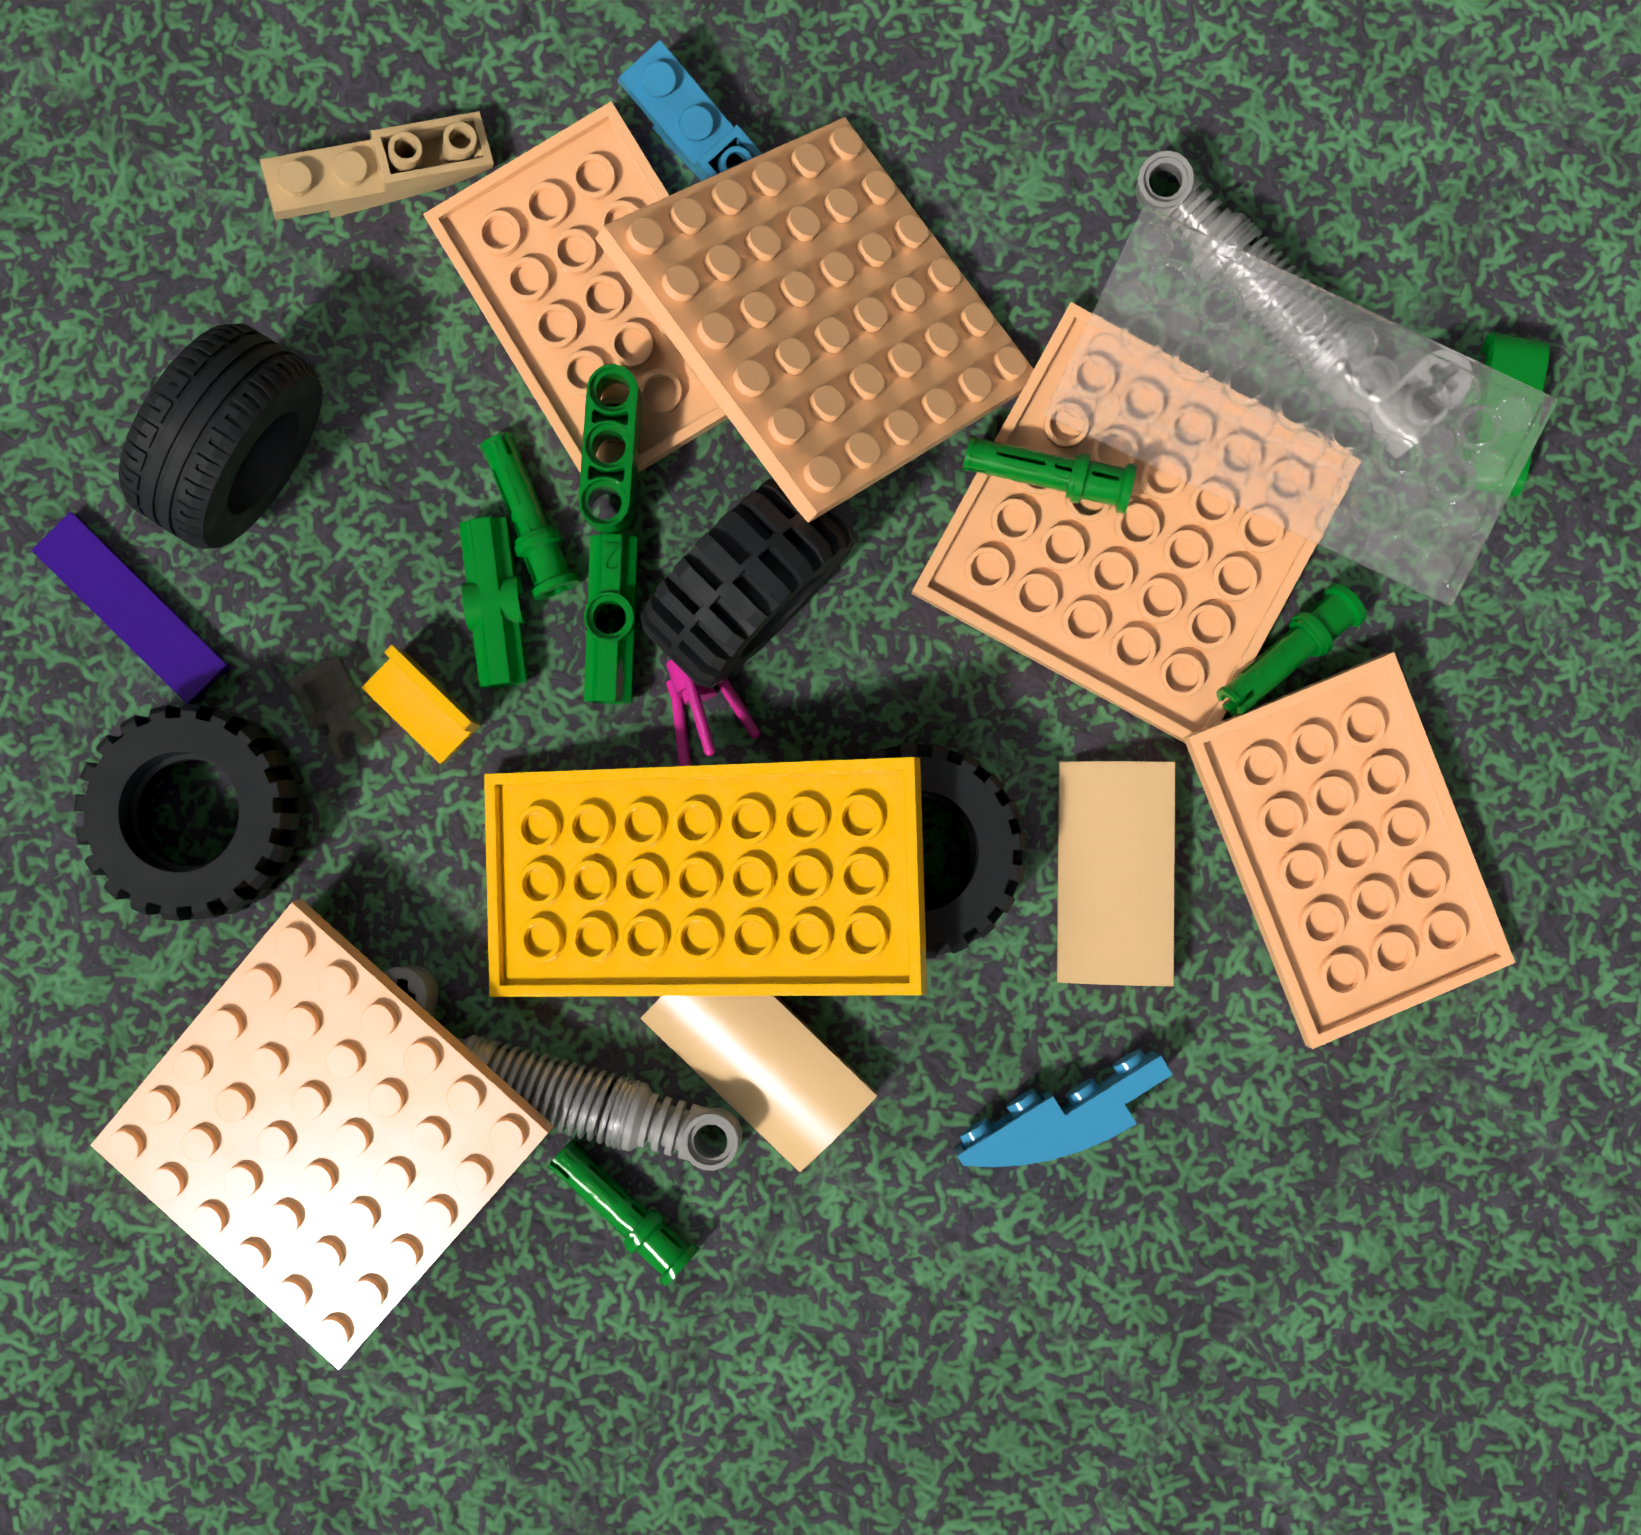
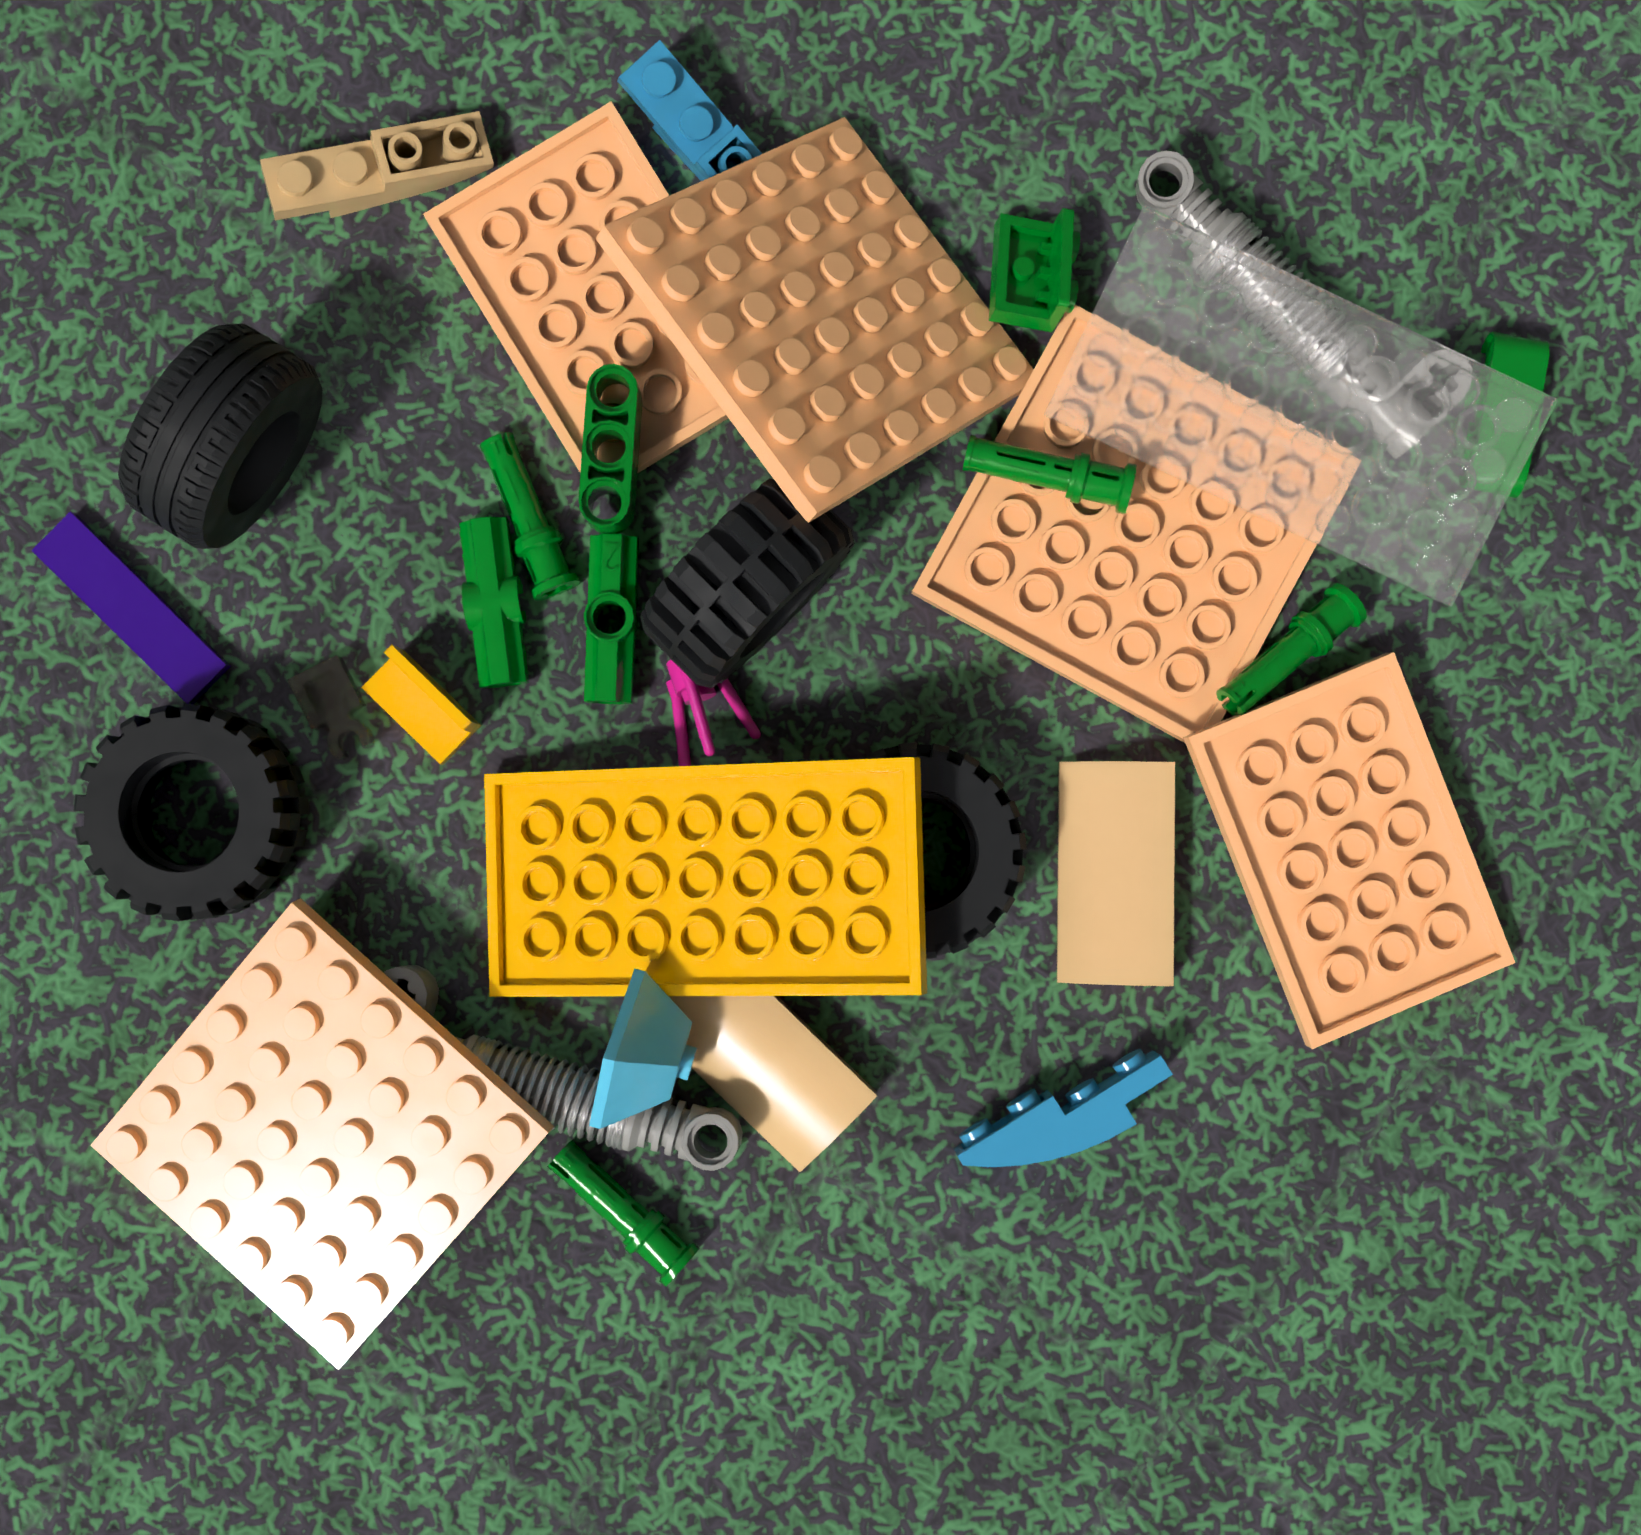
(642, 1054): none -> medium azure slope
(1033, 271): none -> green bracket

